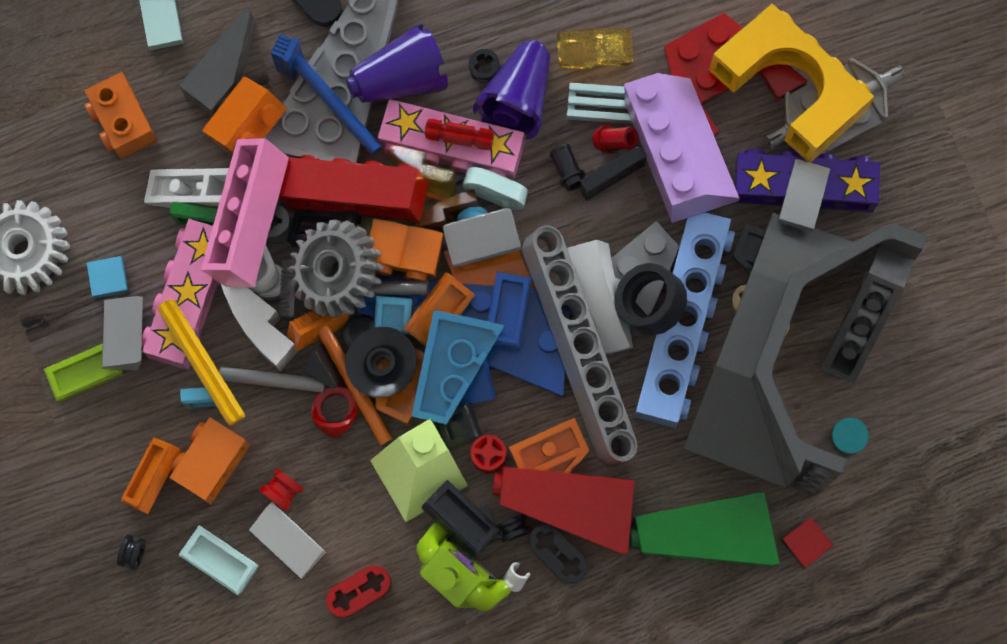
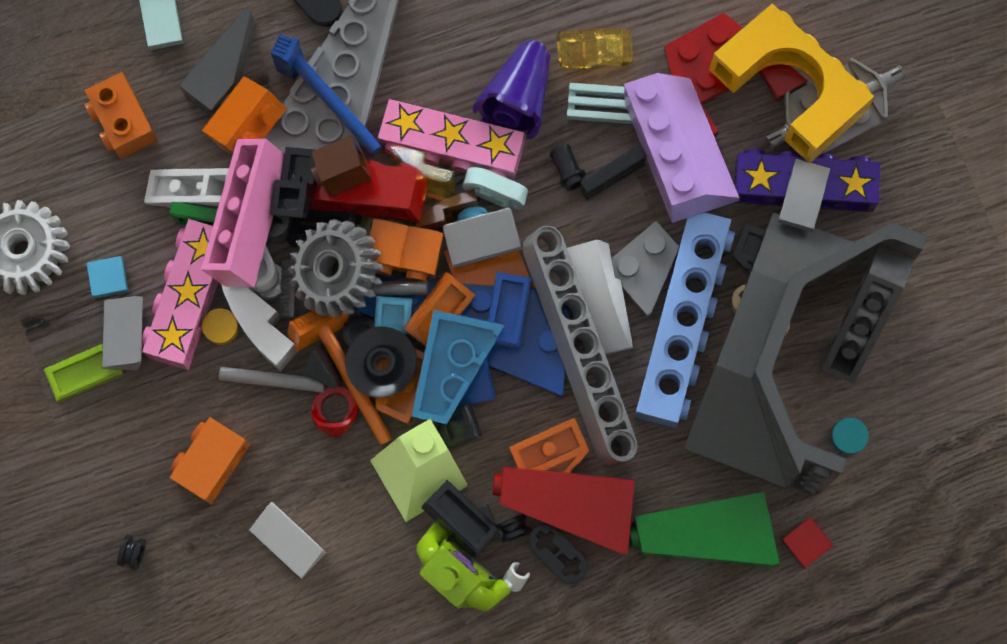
(150, 475): orange tile -> none
(196, 398): medium azure tile -> none
(201, 362): yellow axle -> none
(219, 560): light aqua tile -> none
(220, 326): none -> yellow tile
(281, 490): red wheel -> none
(297, 186): none -> black slope
(340, 166): none -> reddish brown brick
(363, 599): red beam -> none
(400, 69): dark purple cone -> none
(459, 134): red axle -> none
(473, 65): black bush -> none
(488, 447): red wheel -> none
(611, 138): red pin -> none
(633, 283): black tyre -> none

